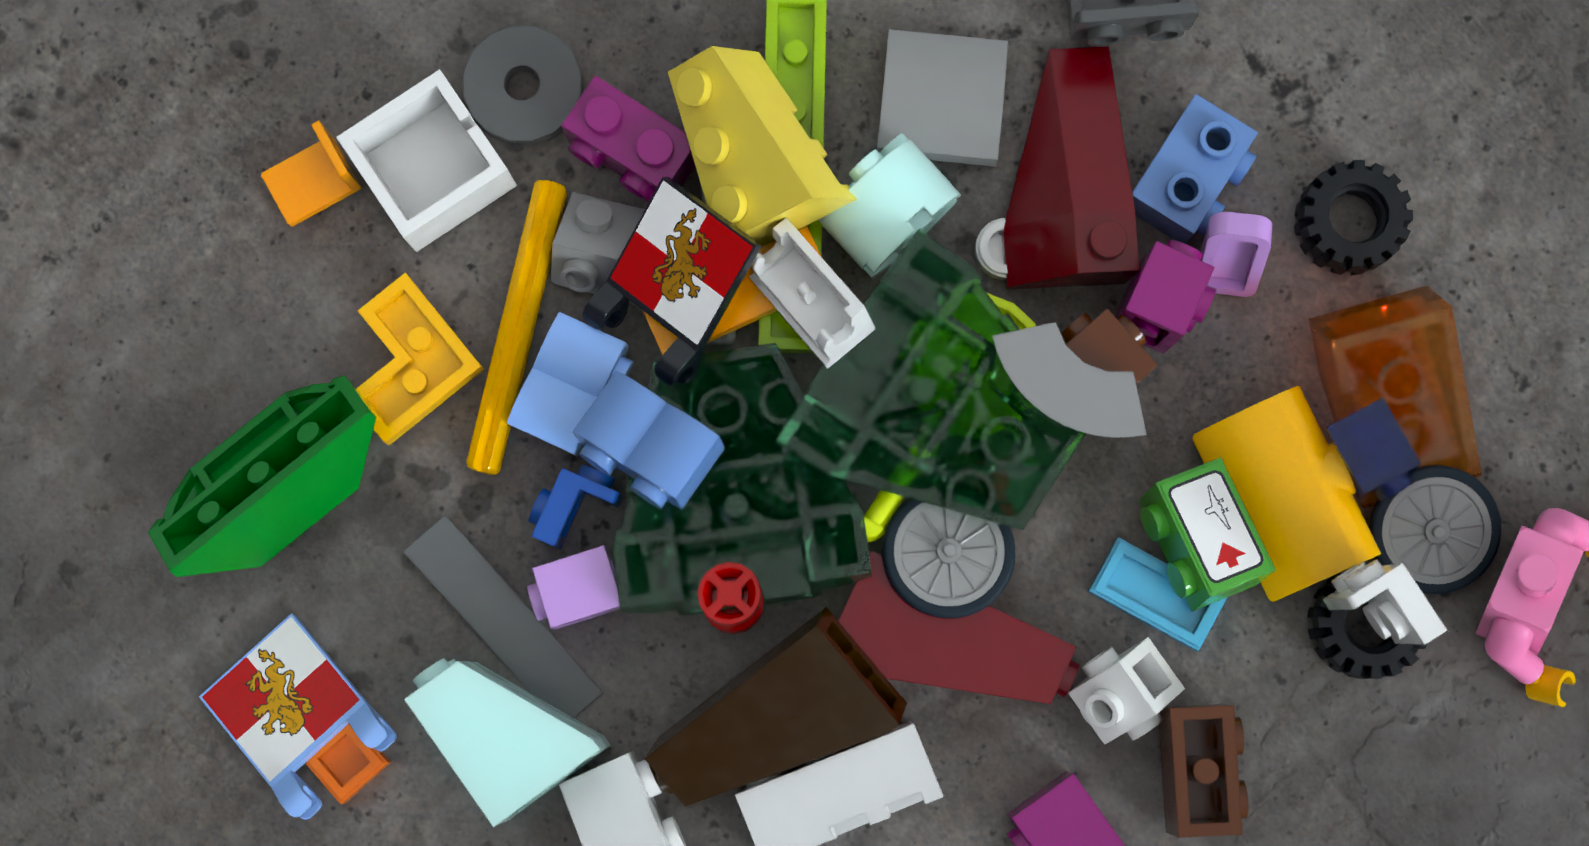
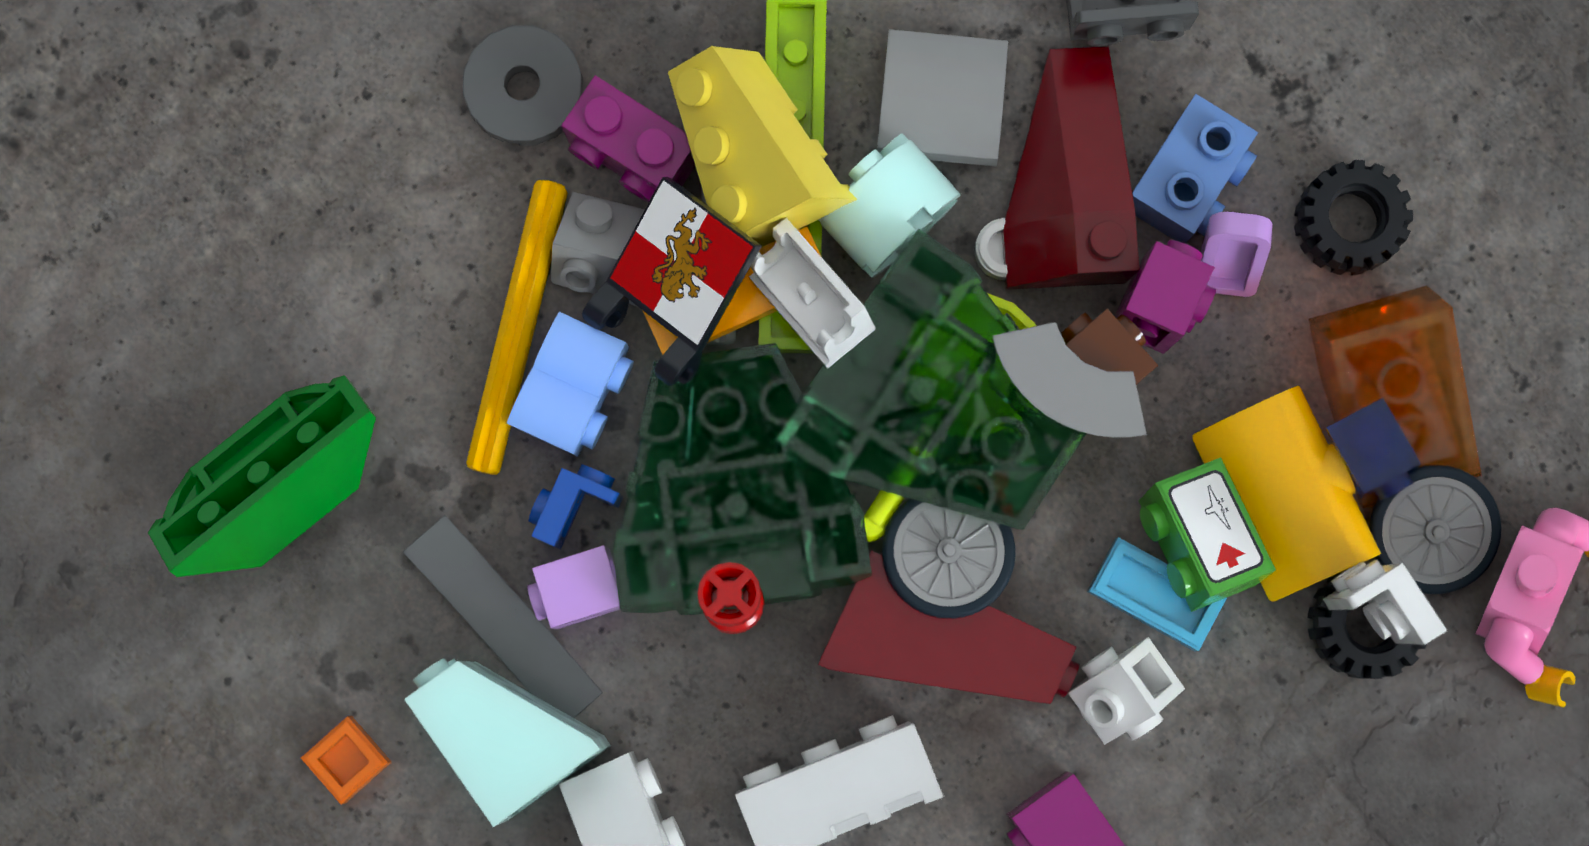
(286, 706): flag -> none
(311, 179): light orange bracket -> none
(424, 161): white piece -> none
(427, 362): yellow plate -> none
(648, 441): medium blue brick -> none
(782, 711): dark brown slope -> none
(1202, 771): reddish brown brick -> none

